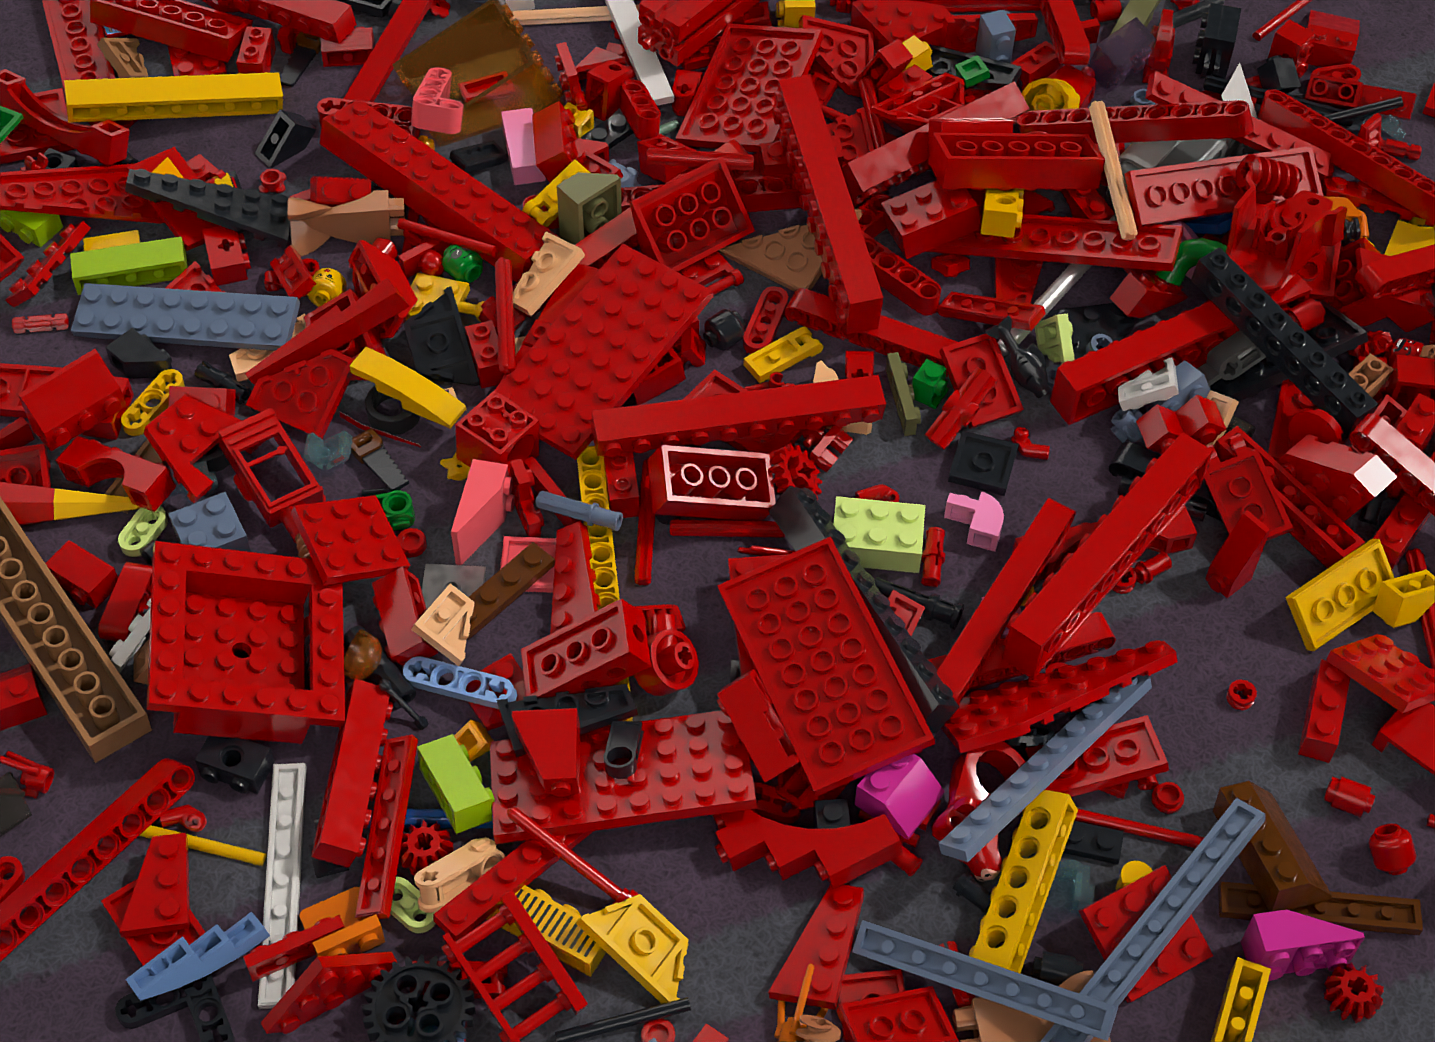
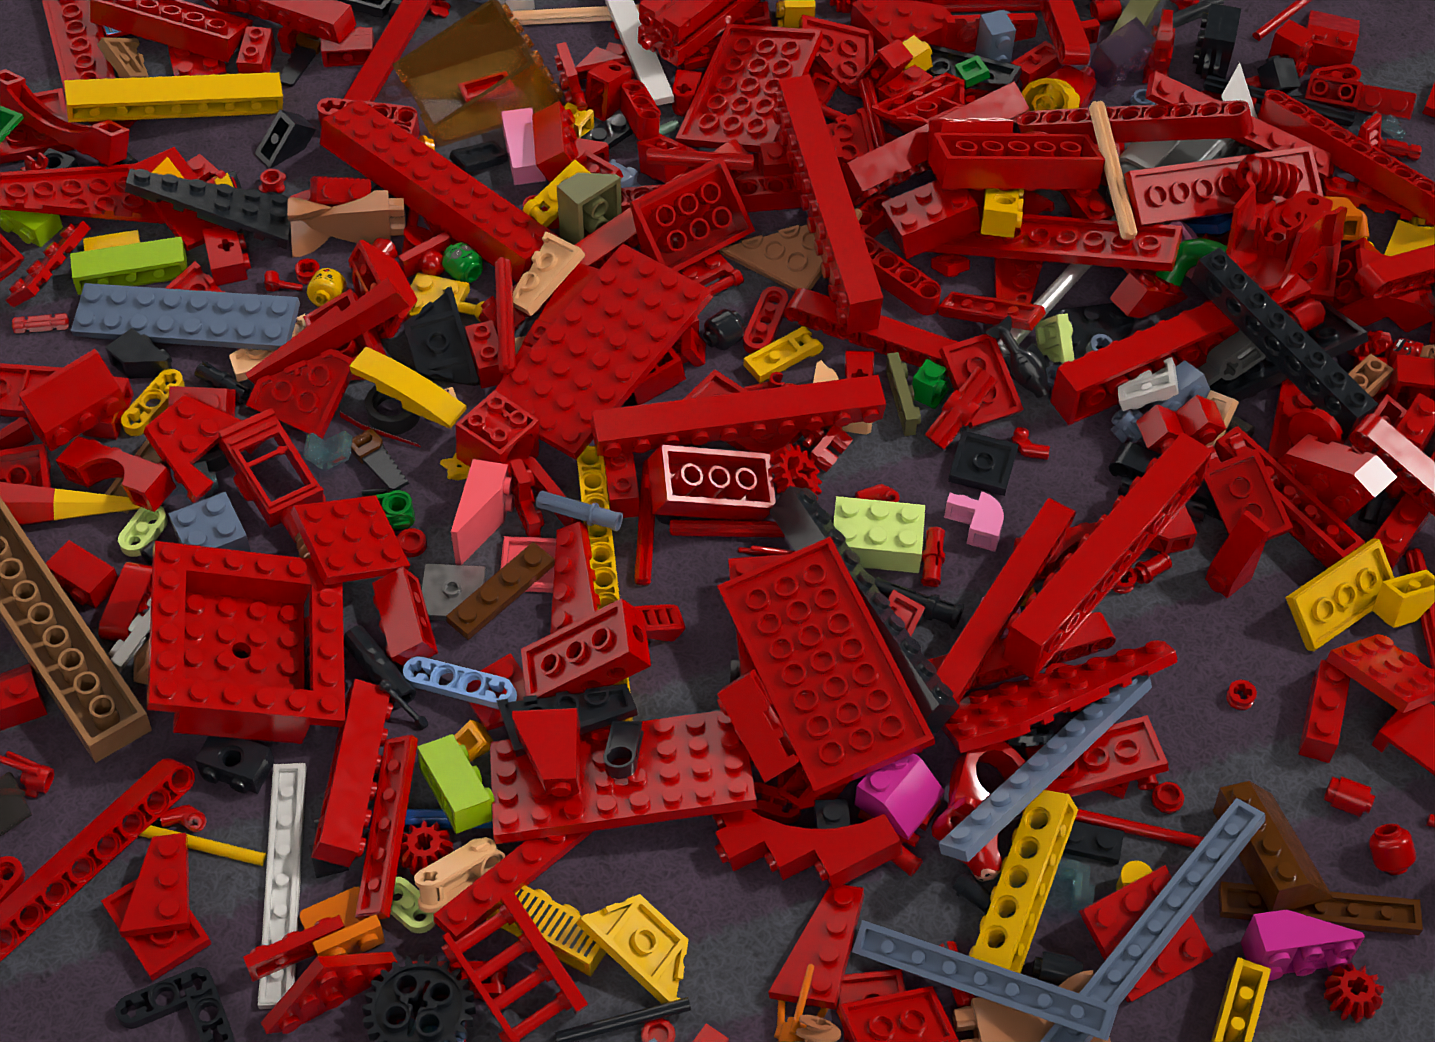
(186, 963): medium blue slope -> none
(293, 273): red plate -> none
(362, 656): clear orange hair -> none
(432, 106): coral beam -> none
(447, 237): red bar -> none
(447, 623): light nougat wing -> none
(569, 856): red piece -> none
(671, 656): red piece -> none
(1351, 230): black bush -> none
(1365, 110): black bar -> none

